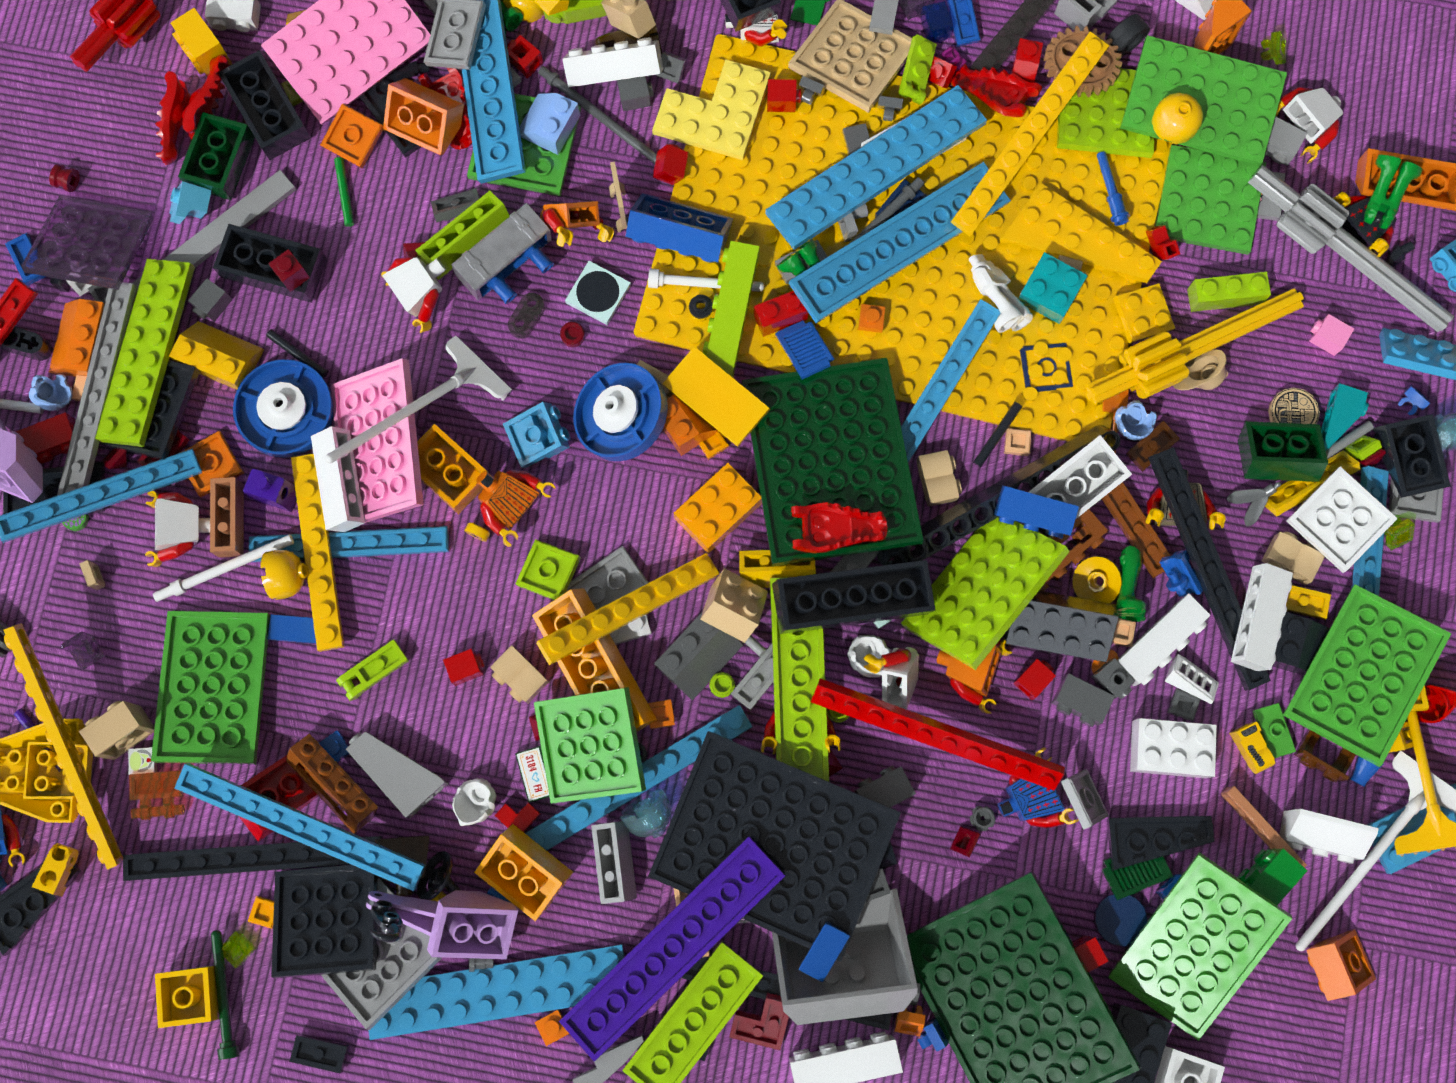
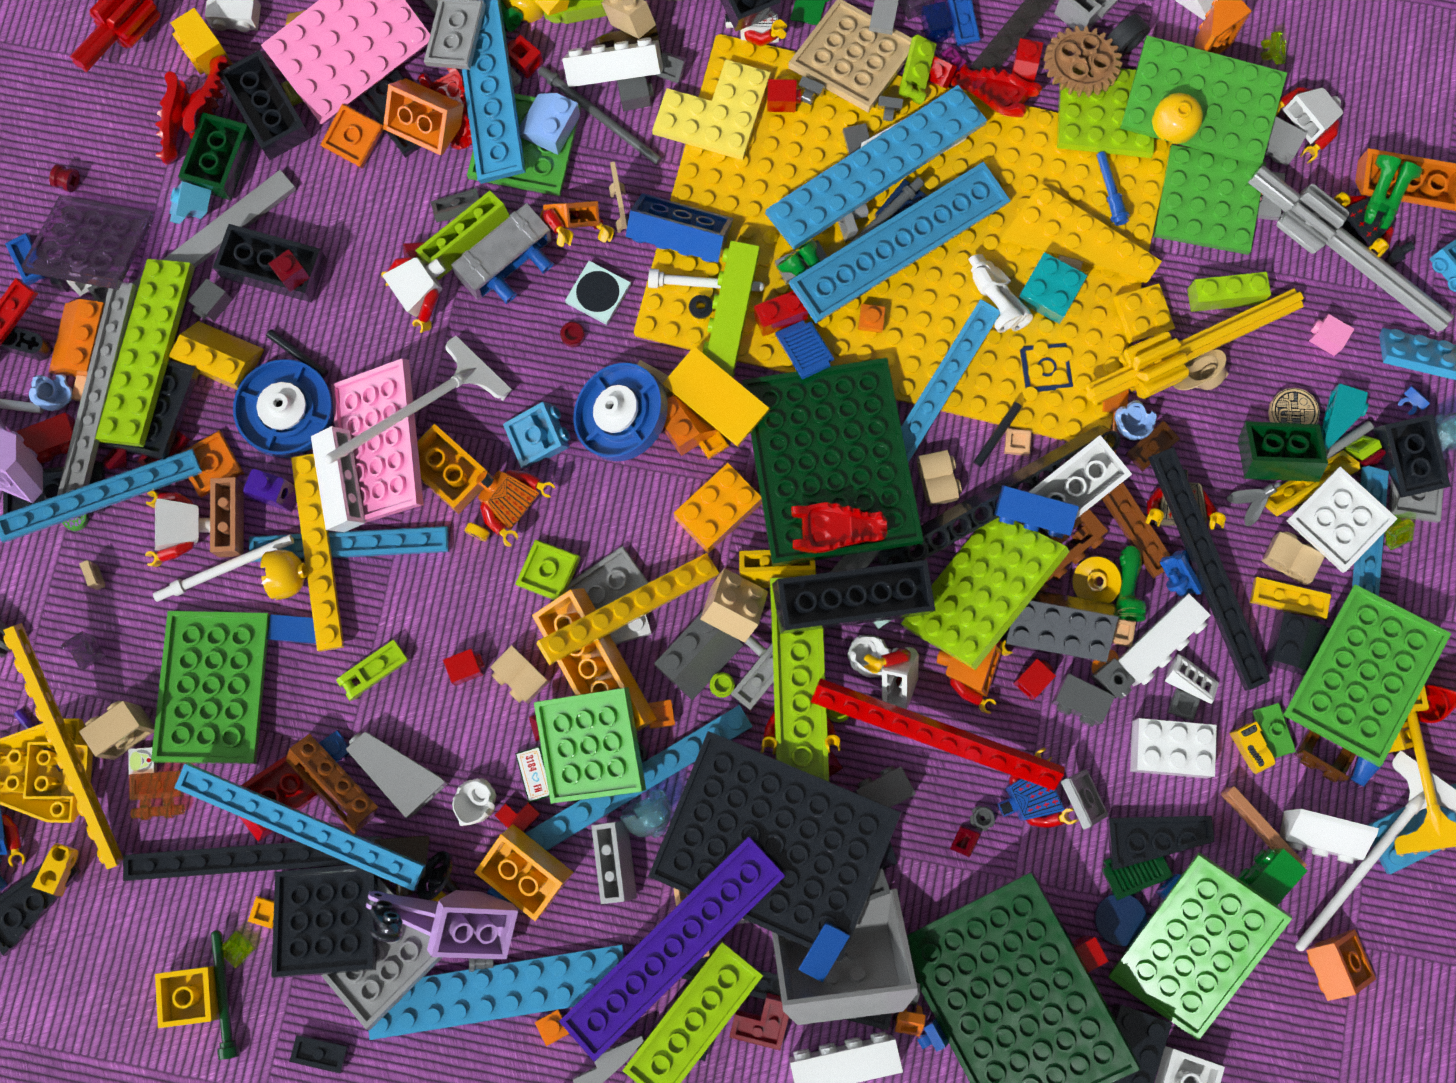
(344, 192): green bar -> none
(411, 70): black bar -> none
(526, 314): clear smoke plate -> none
(670, 164): red brick -> none
(1029, 134): yellow plate -> none
(1161, 245): red piece -> none
(1262, 617): white brick -> none

